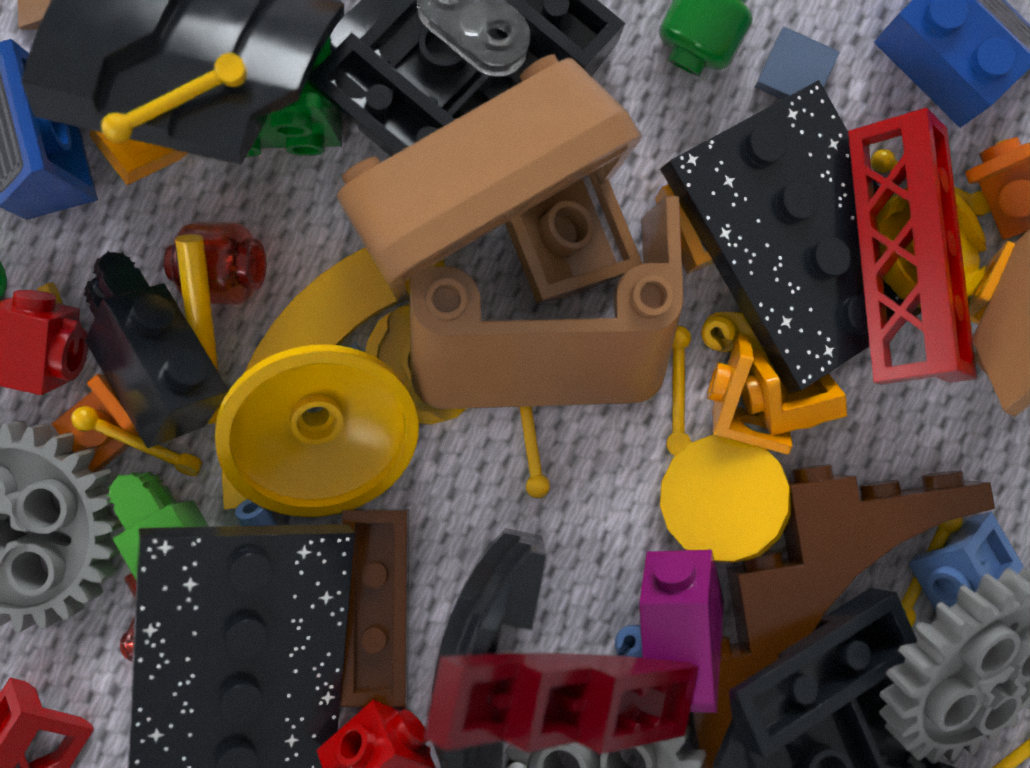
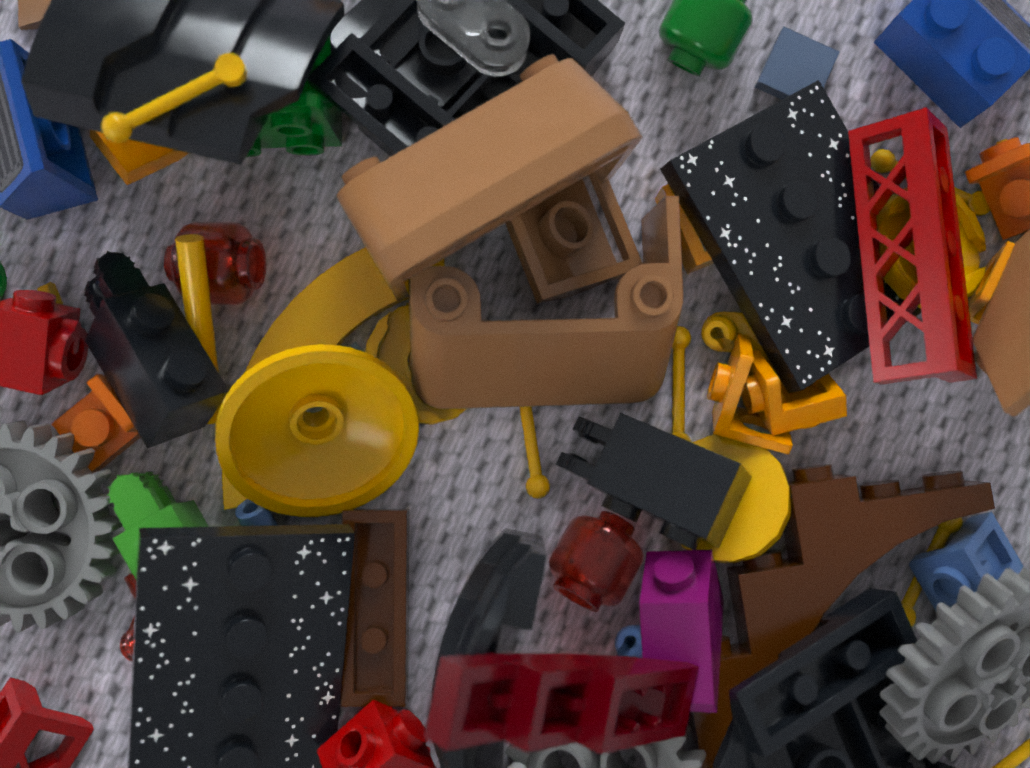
(86, 419): yellow hinge -> none
(596, 560): none -> clear red head
(662, 477): none -> black hinge

